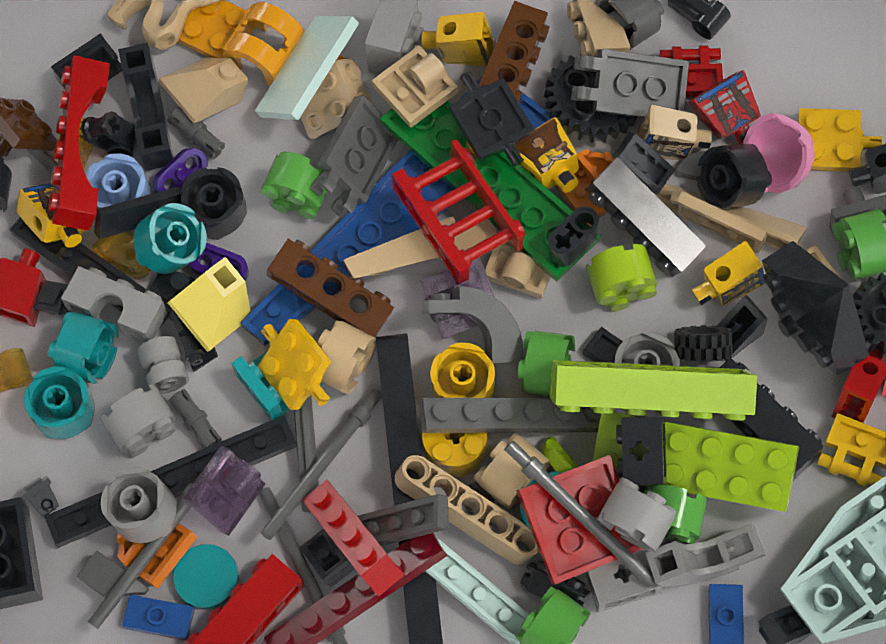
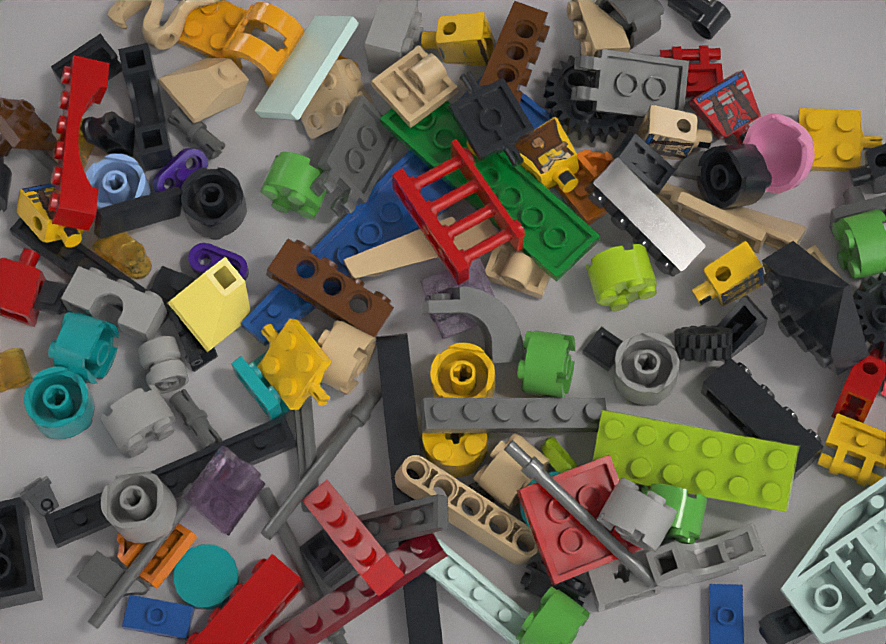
(169, 239): teal brick -> none
(579, 240): black beam -> none
(653, 387): lime brick -> none
(653, 435): black brick -> none

